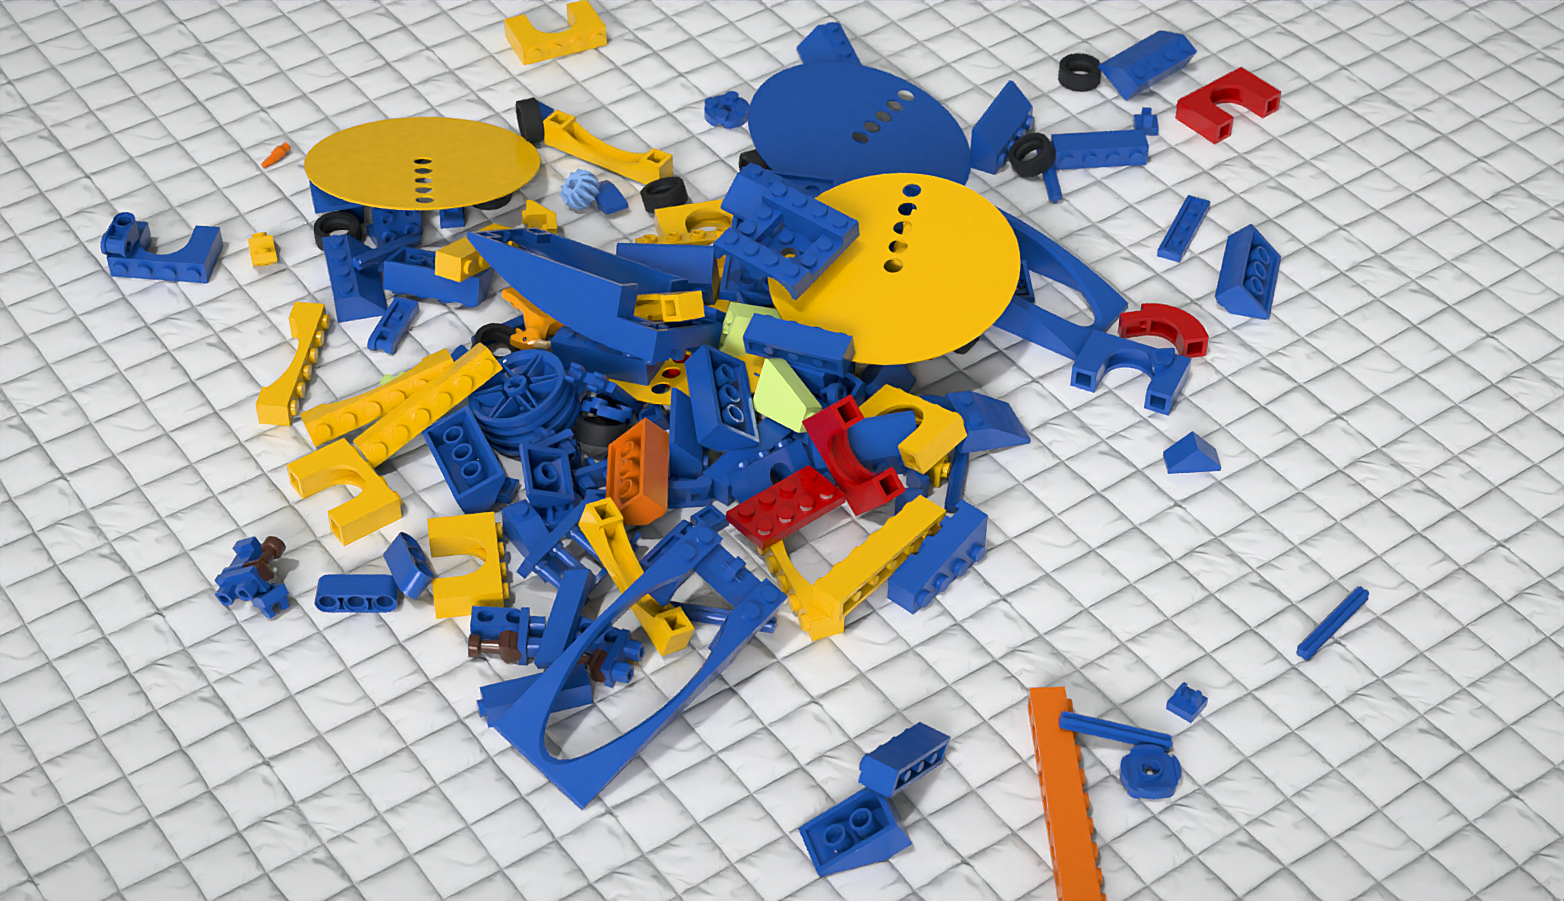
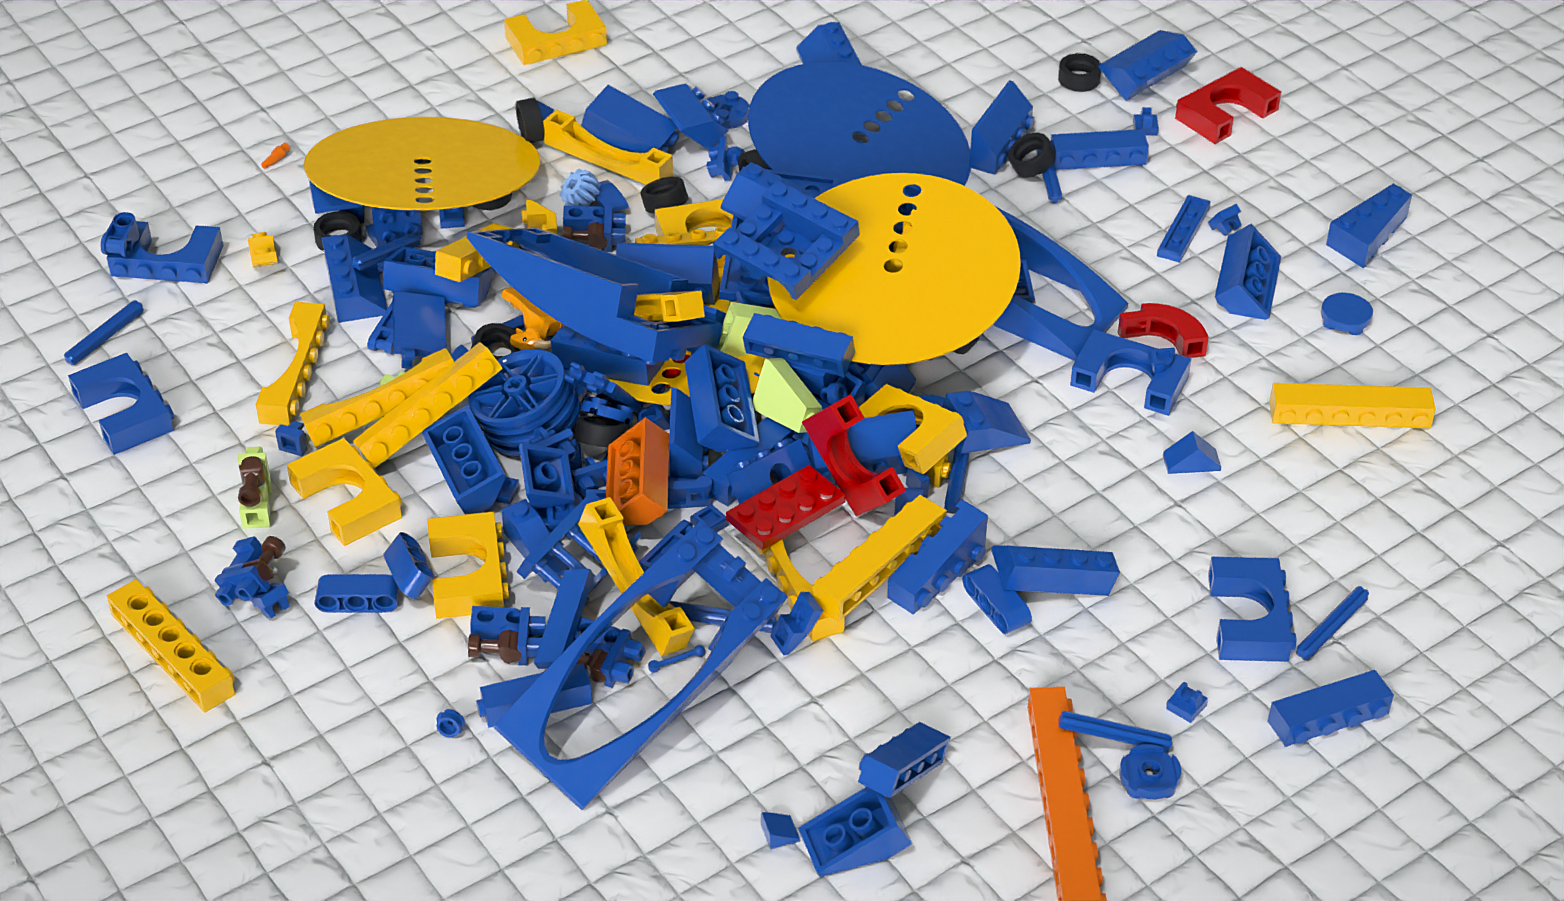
(103, 332): none -> blue axle
(123, 378): none -> blue arch
(171, 645): none -> yellow brick
(255, 488): none -> hips
(292, 438): none -> blue tile
(417, 326): none -> blue tile
(448, 728): none -> blue plate
(594, 225): none -> blue hips
(628, 123): none -> blue slope
(654, 666): none -> blue hinge
(692, 113): none -> blue slope
(723, 159): none -> blue hips
(778, 829): none -> blue slope
(794, 627): none -> blue slope
(864, 371): none -> blue tile
(1001, 606): none -> blue beam
(1056, 570): none -> blue slope
(1225, 218): none -> blue tile
(1263, 582): none -> blue arch
(1330, 708): none -> blue brick
(1346, 313): none -> blue tile
(1352, 405): none -> yellow brick
(1369, 224): none -> blue wedge

